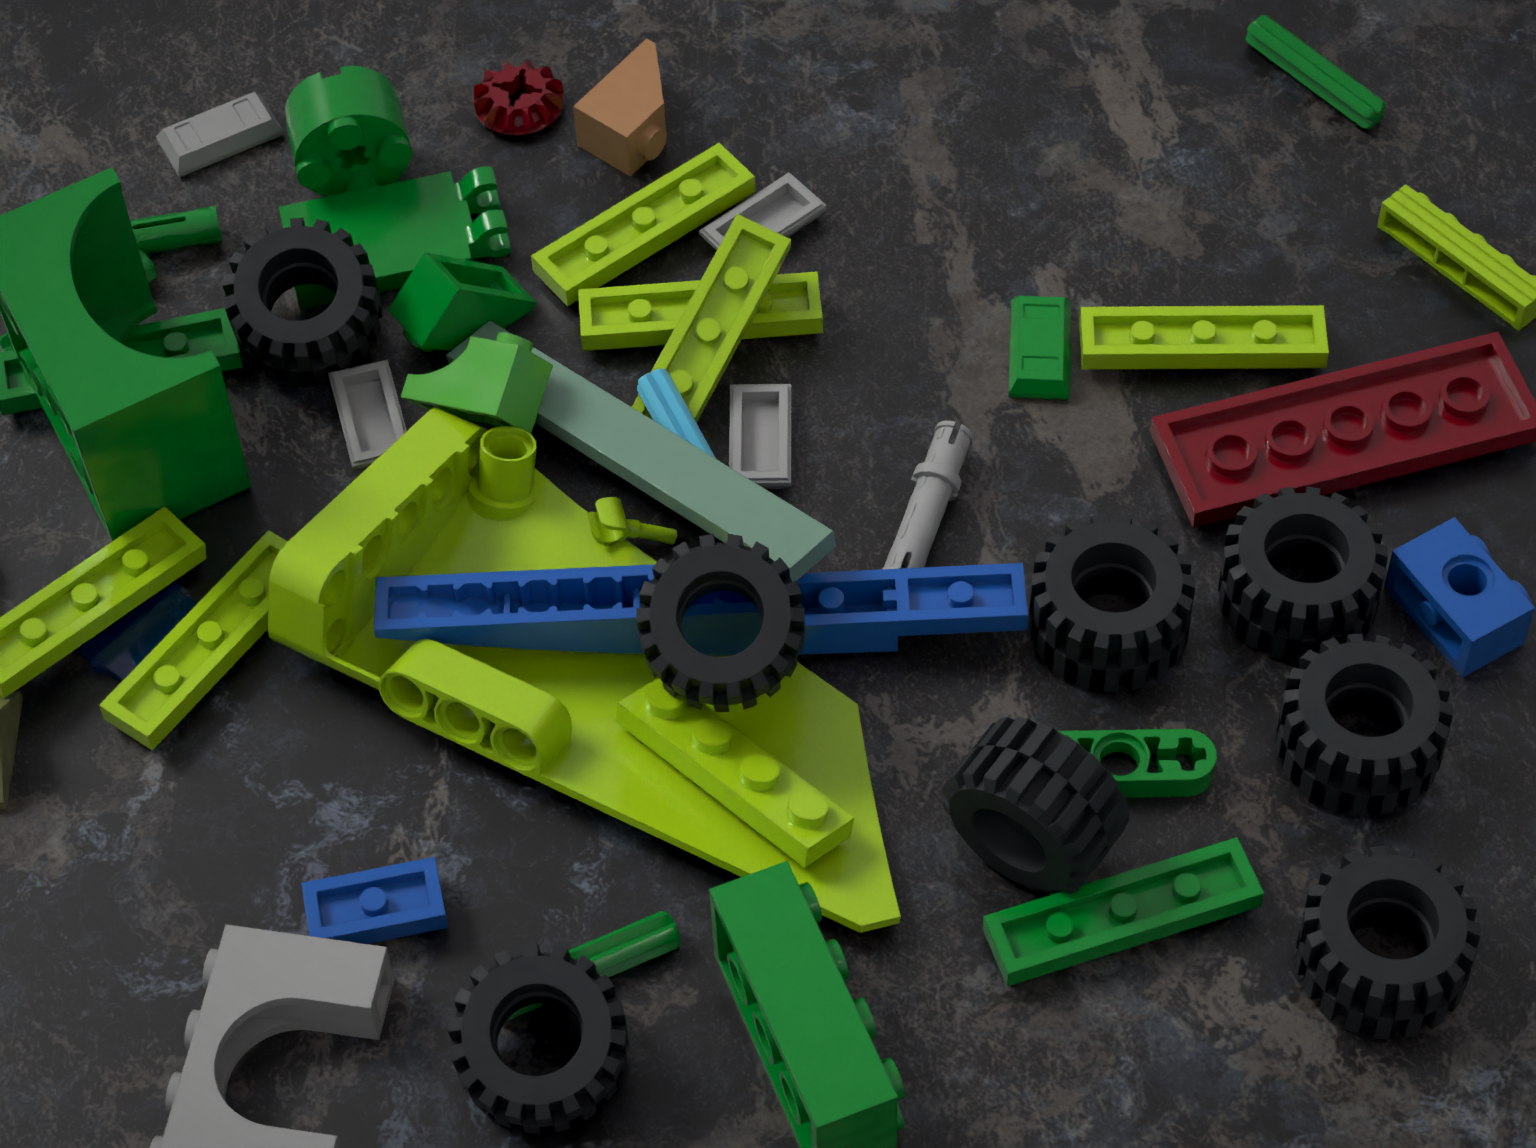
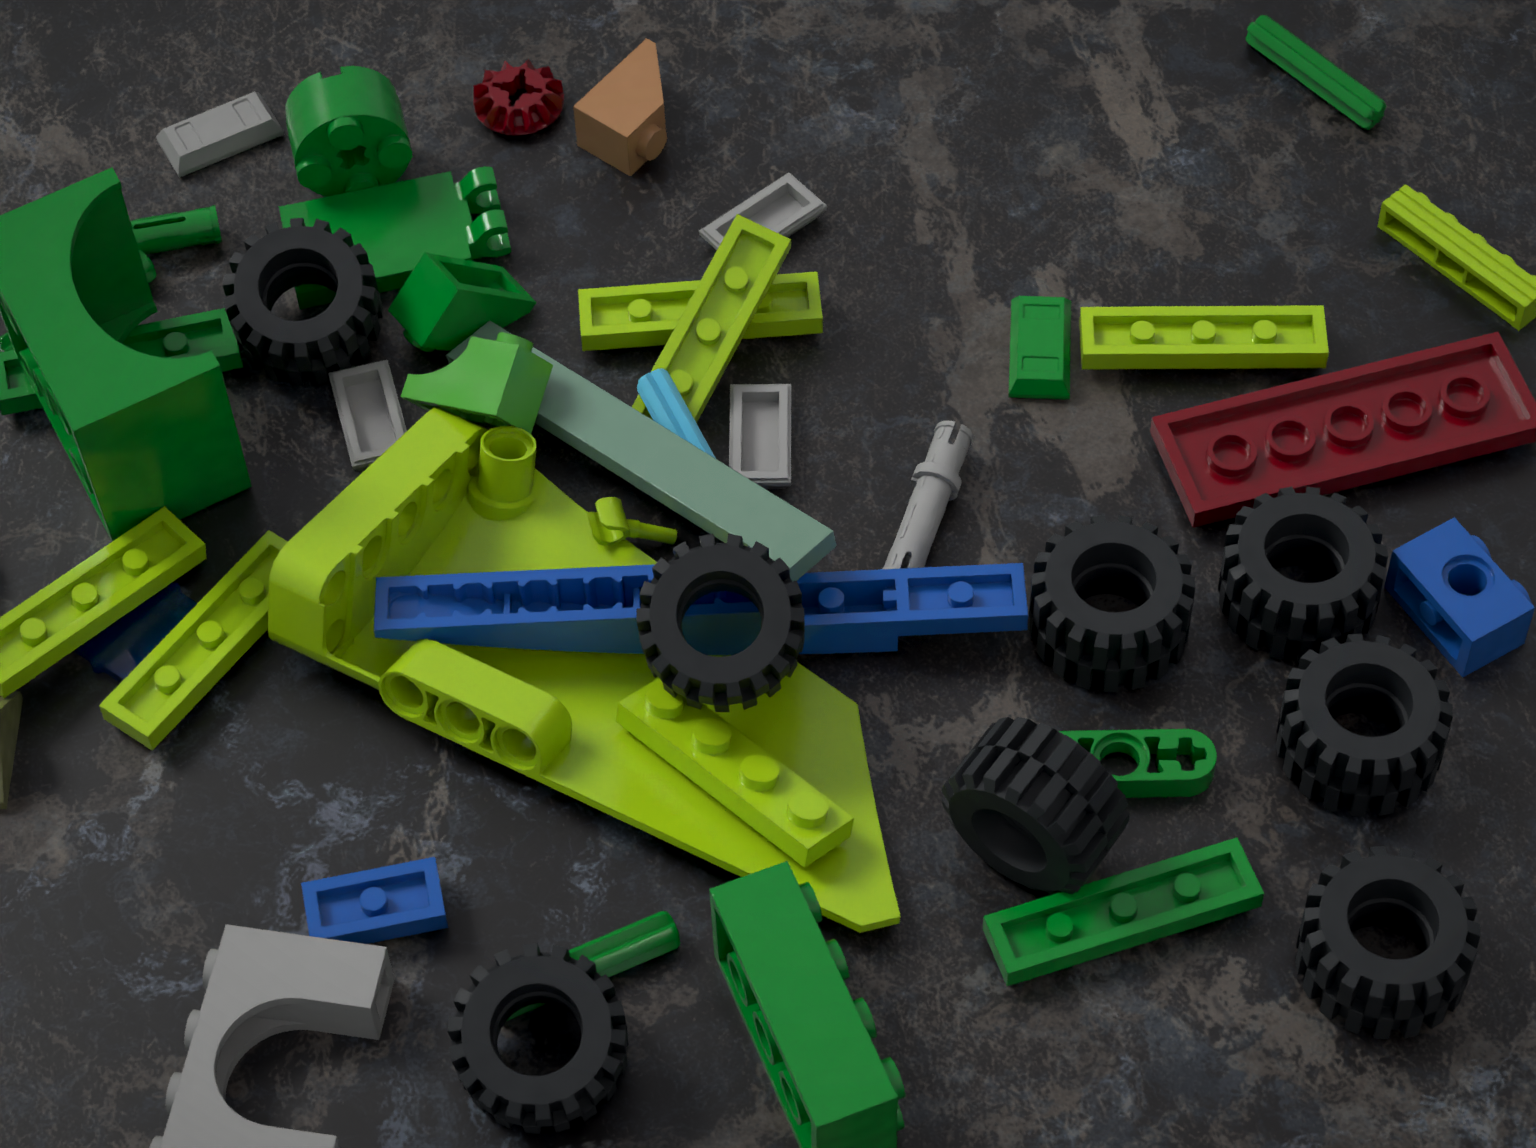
(643, 223): lime plate -> none

